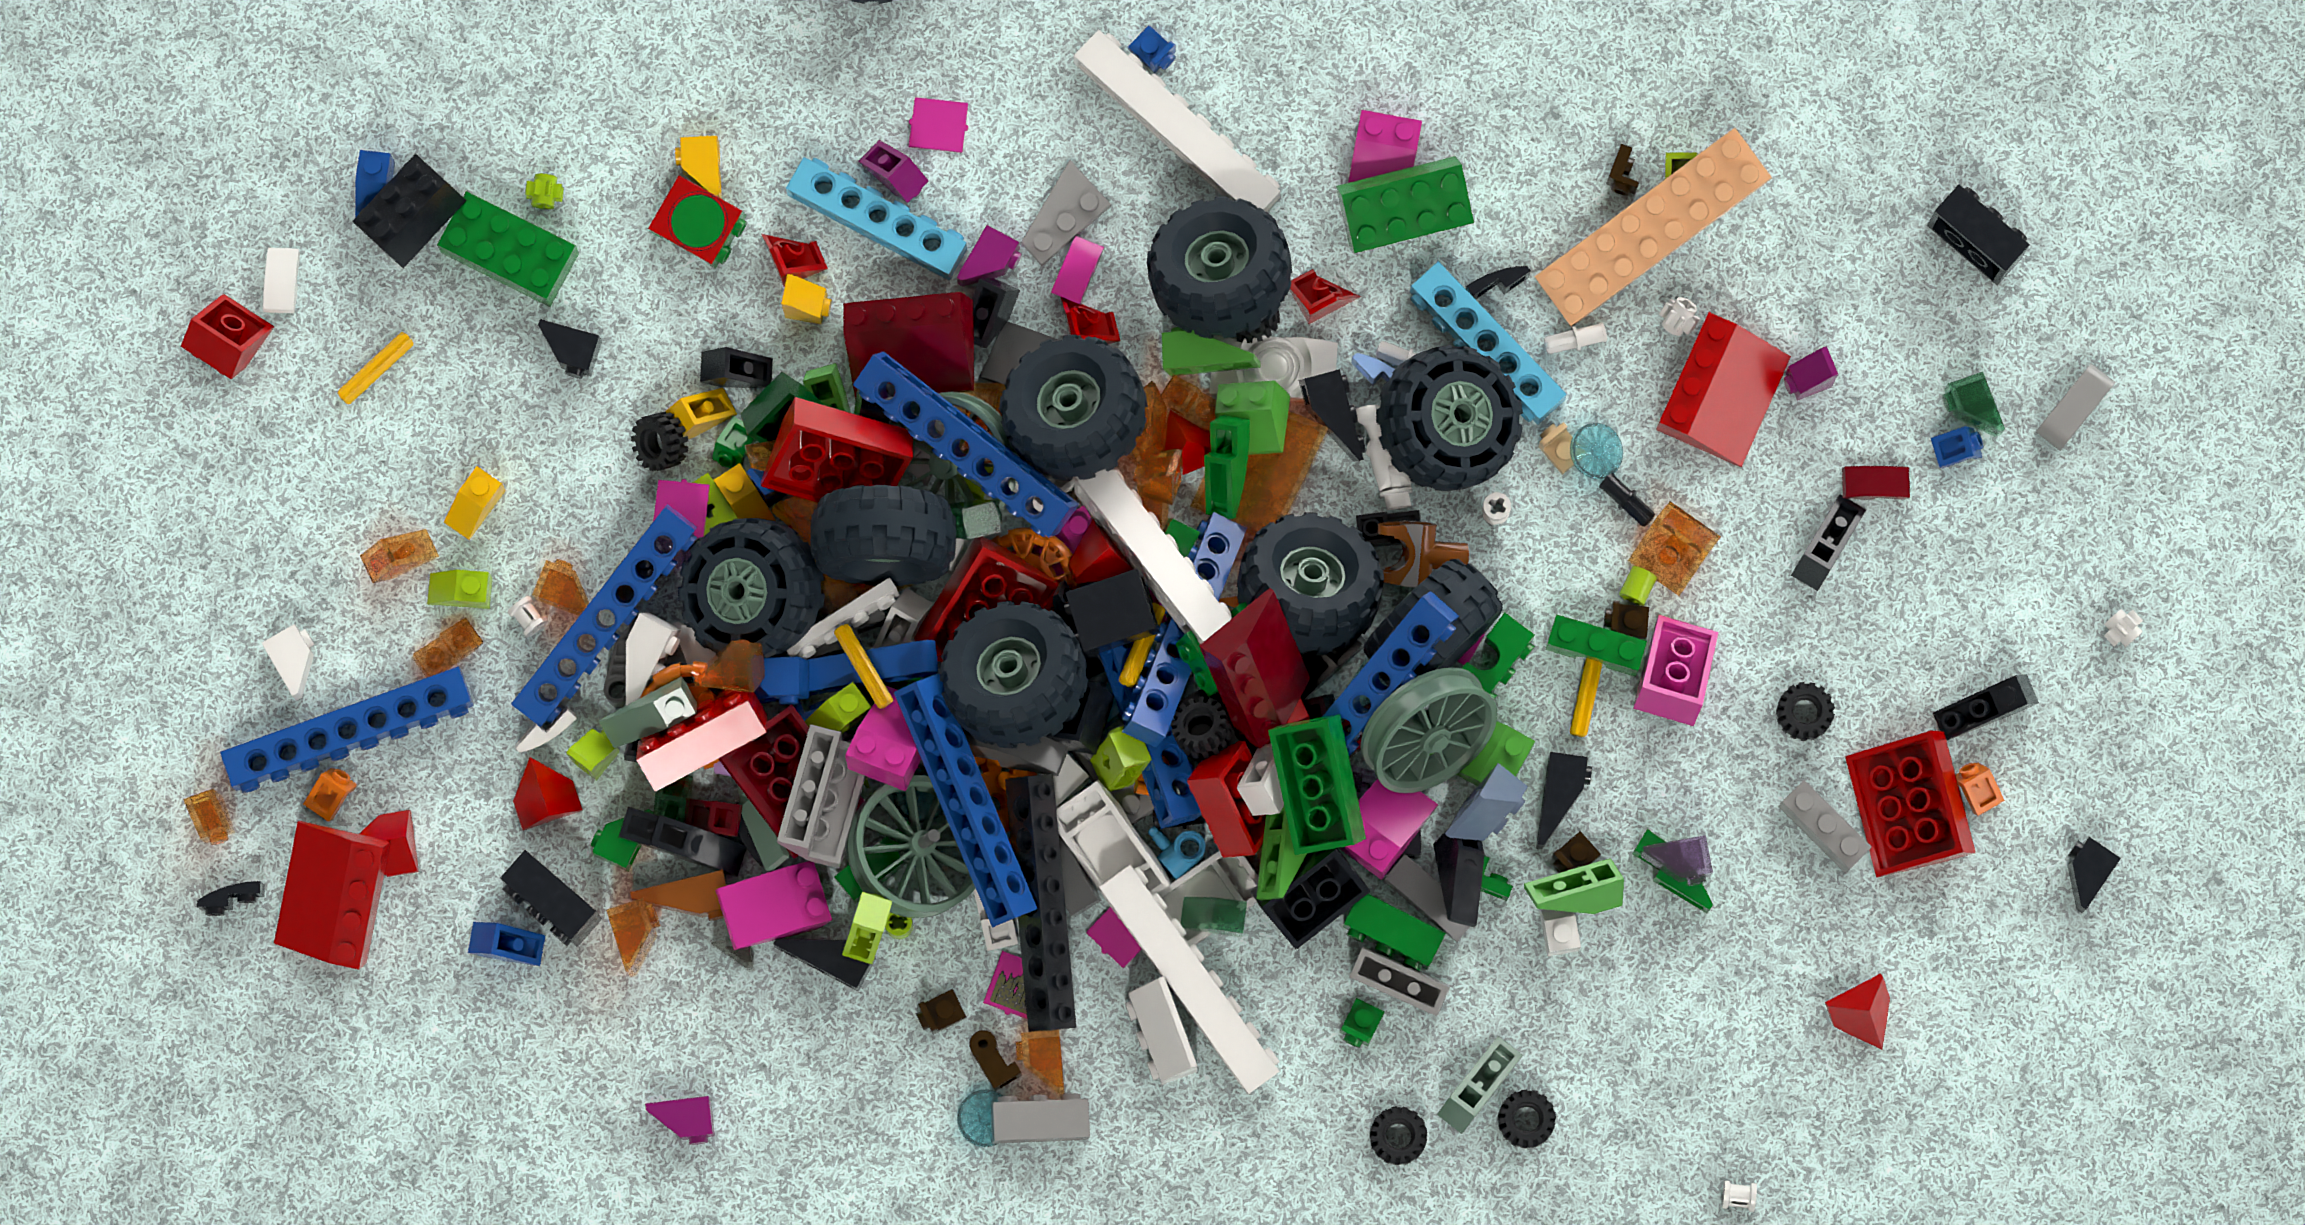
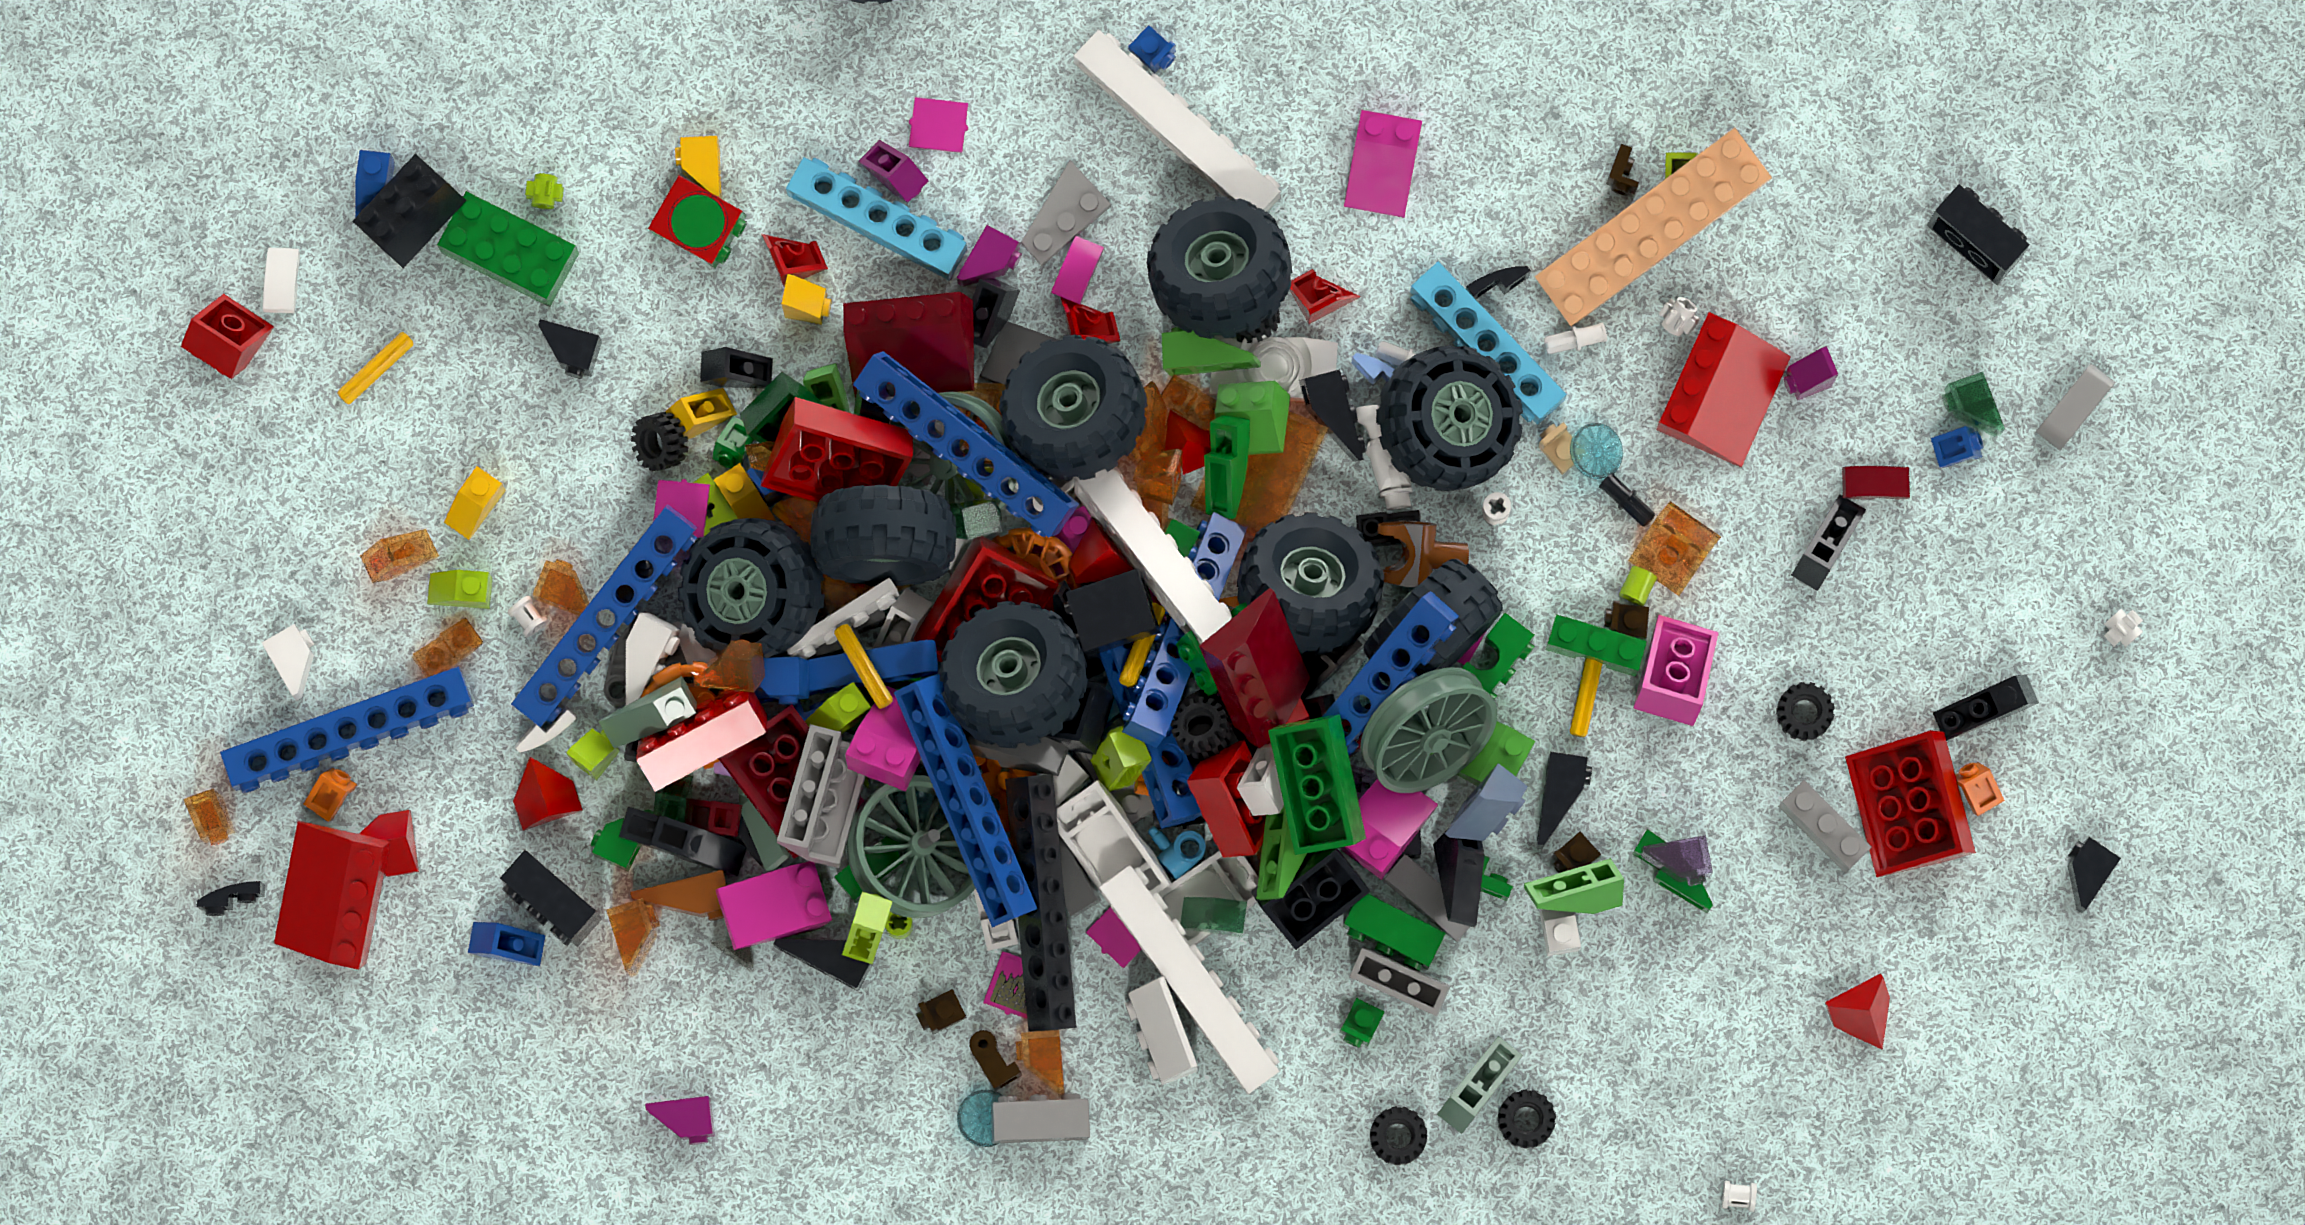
(1405, 204): green brick -> none

